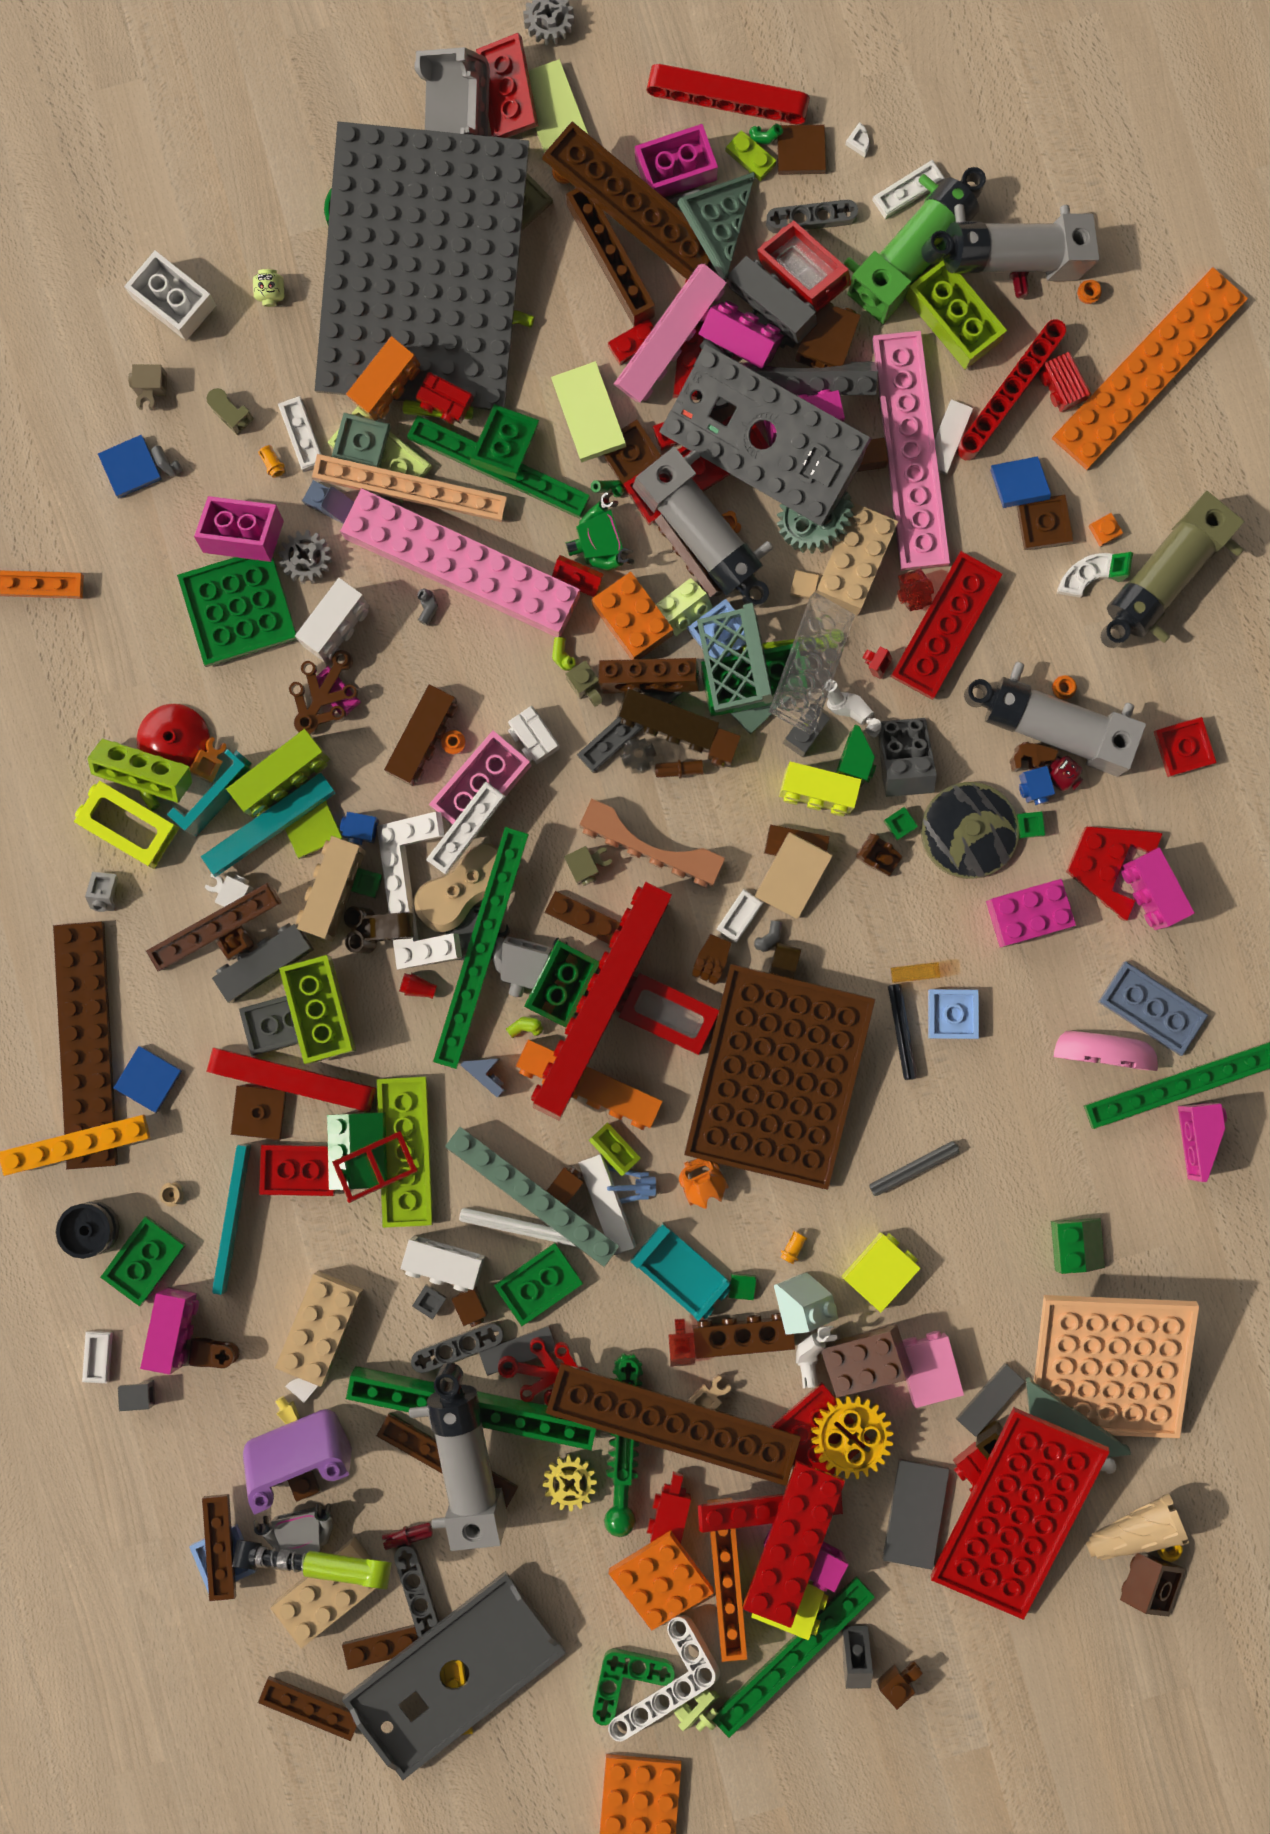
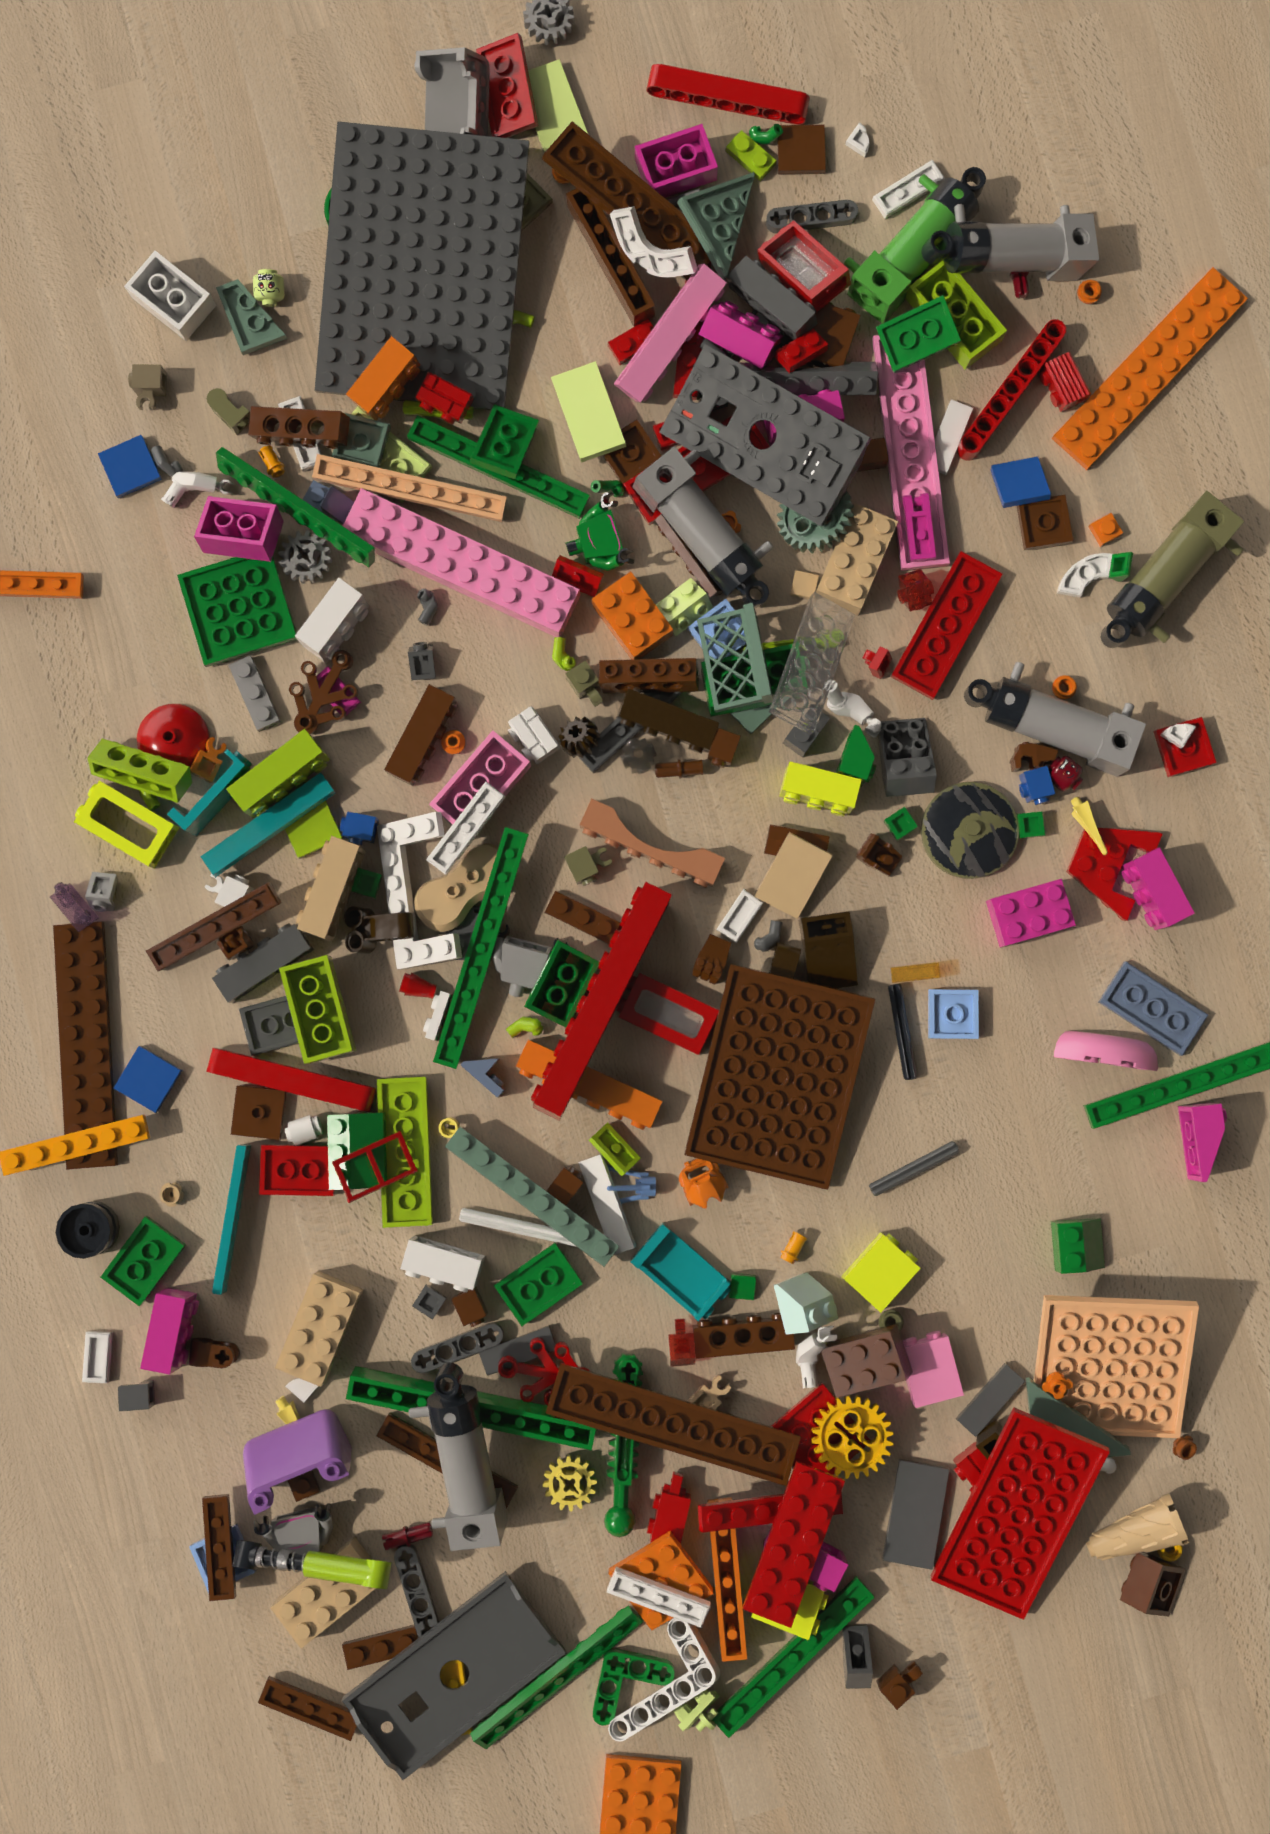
(73, 906): none -> clear purple hinge
(192, 481): none -> white arm
(248, 320): none -> sand green wing
(254, 693): none -> light grey plate
(265, 418): none -> reddish brown brick
(296, 507): none -> green plate
(303, 1129): none -> white brick
(421, 661): none -> dark grey bracket
(433, 1025): none -> white plate
(448, 1132): none -> light yellow hinge
(556, 1677): none -> green plate
(579, 737): none -> dark brown gear
(638, 249): none -> white plate
(658, 1597): none -> white tile
(801, 350): none -> red plate
(829, 950): none -> dark brown slope
(891, 1314): none -> olive plate
(918, 334): none -> green plate
(919, 528): none -> dark pink plate
(1054, 1379): none -> orange plate
(1083, 814): none -> light yellow piece
(1178, 734): none -> white tile
(1184, 1447): none -> dark orange plate

